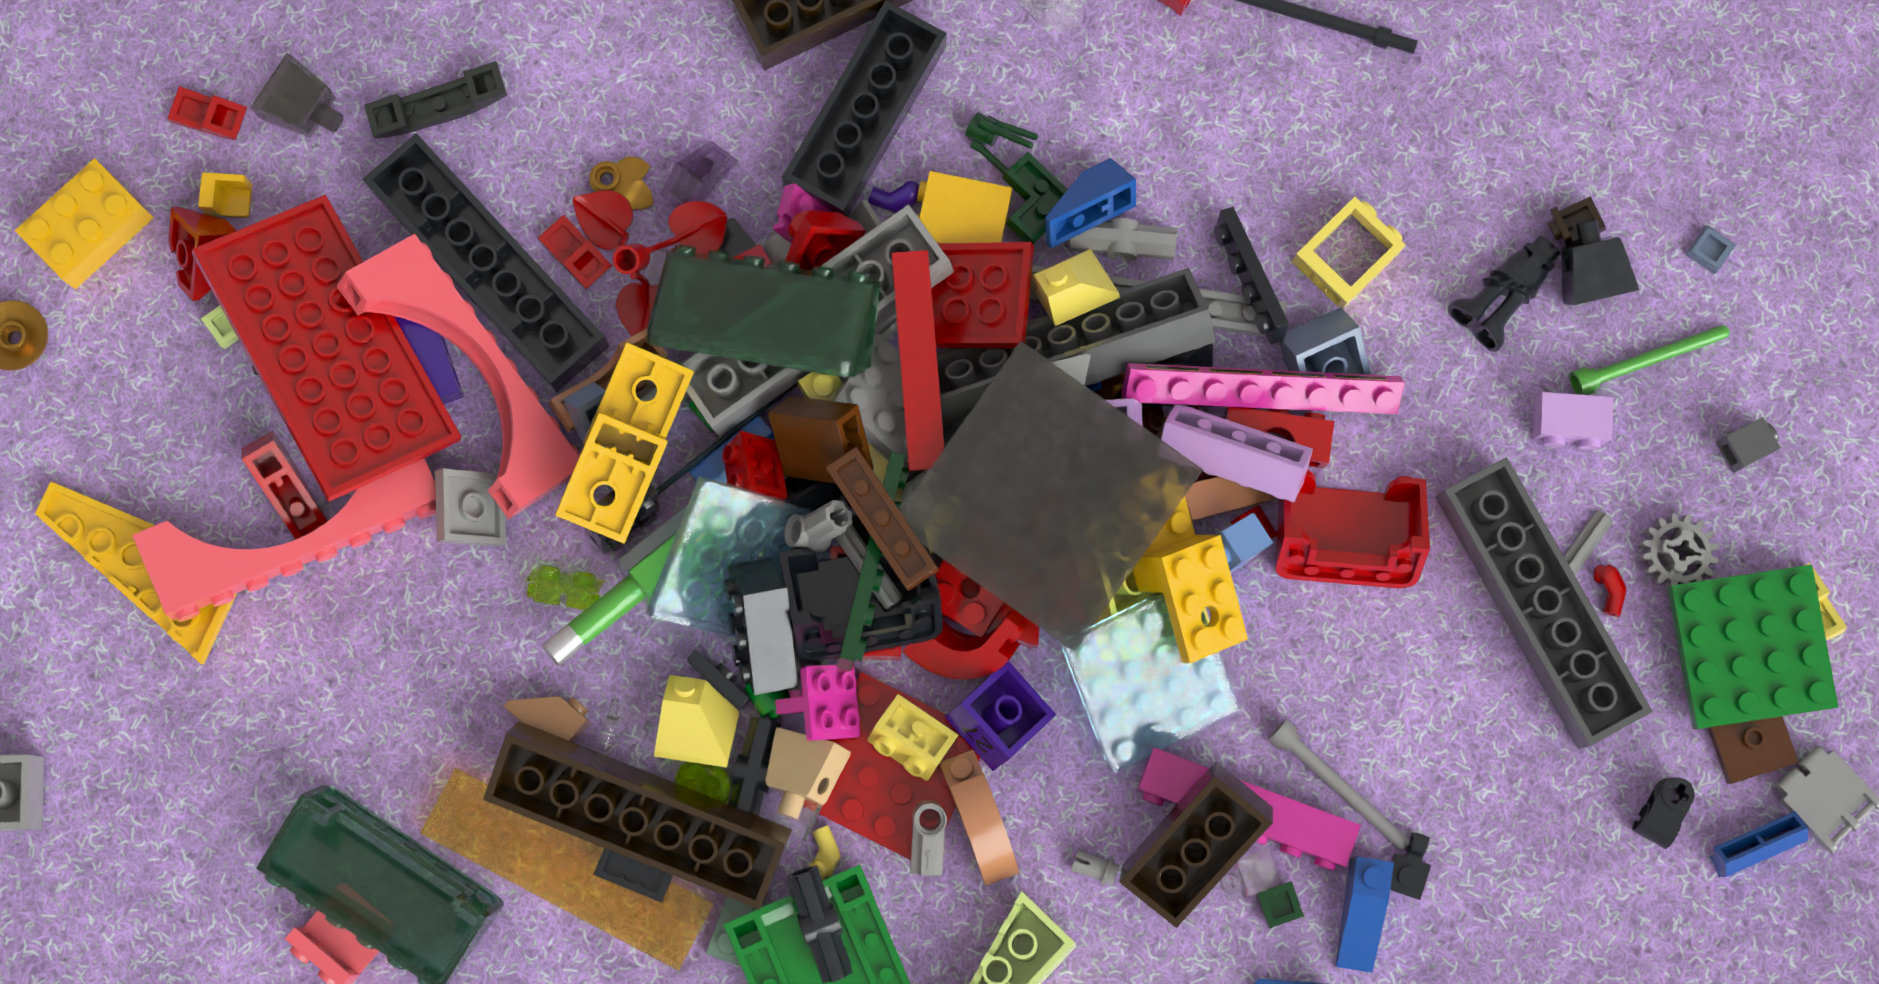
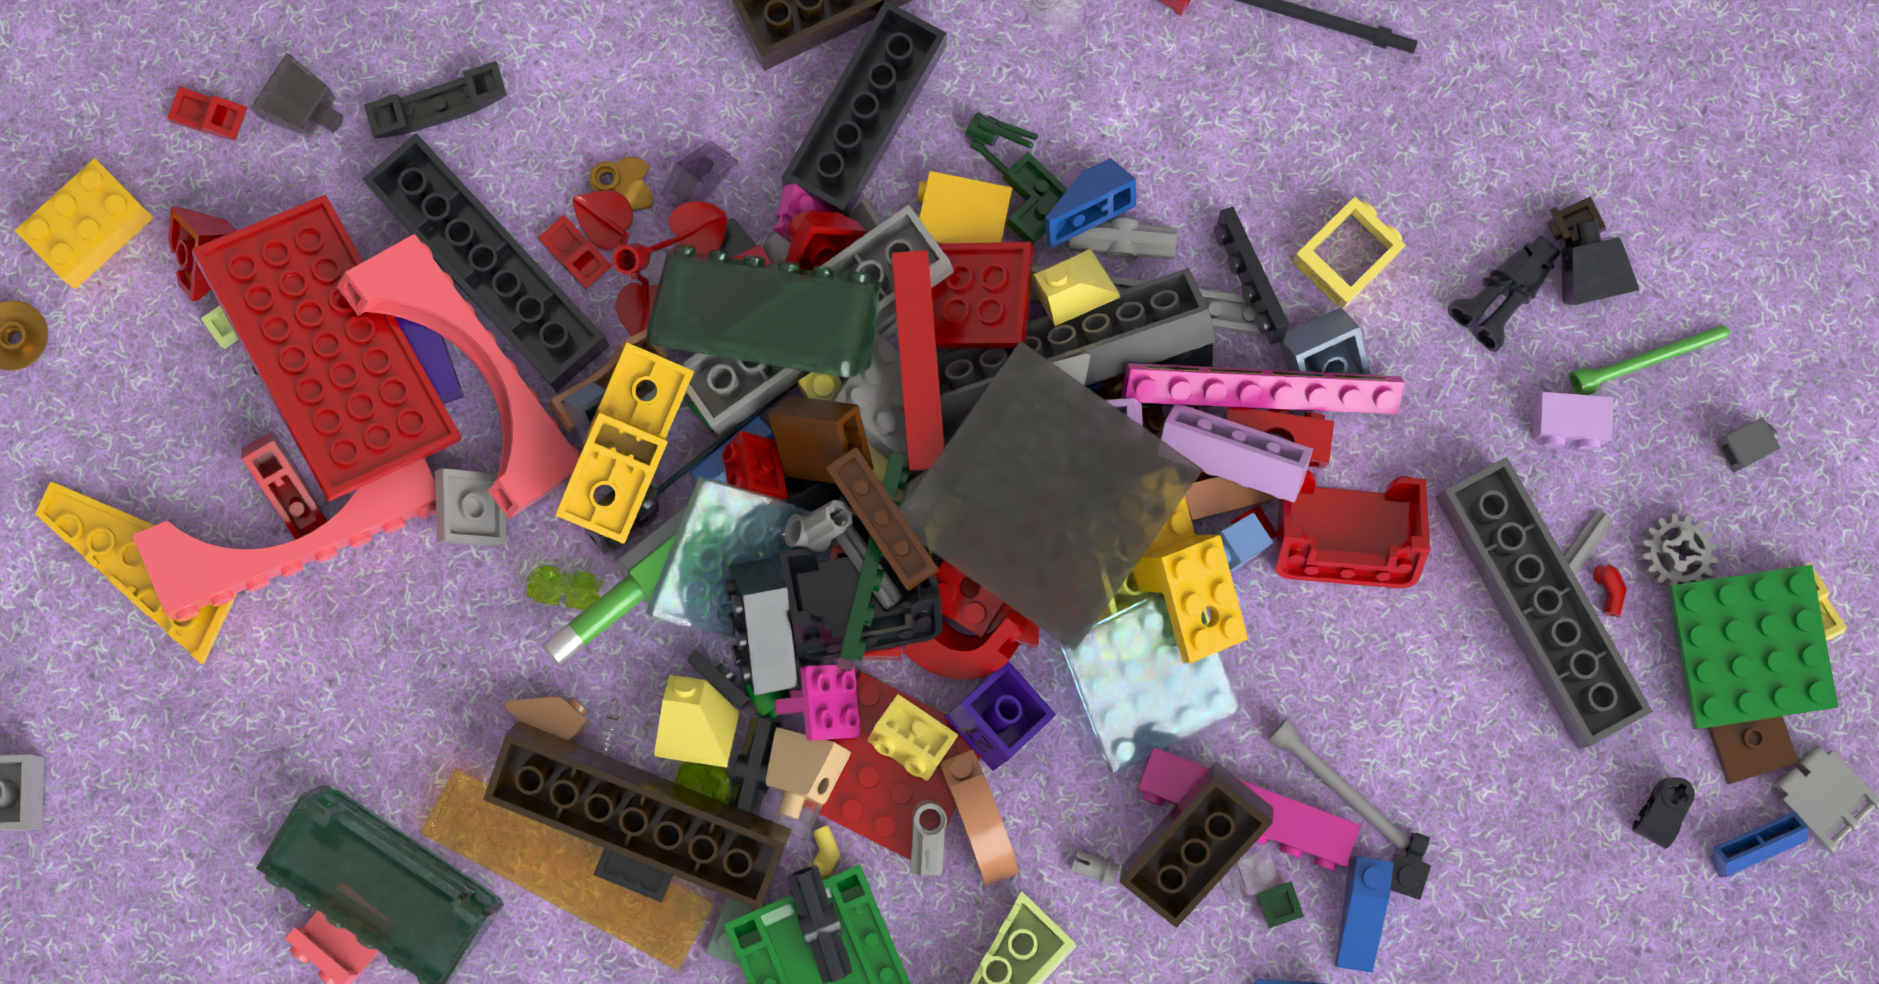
(225, 195): yellow panel -> none
(897, 199): dark purple arm -> none
(1710, 249): sand blue tile -> none

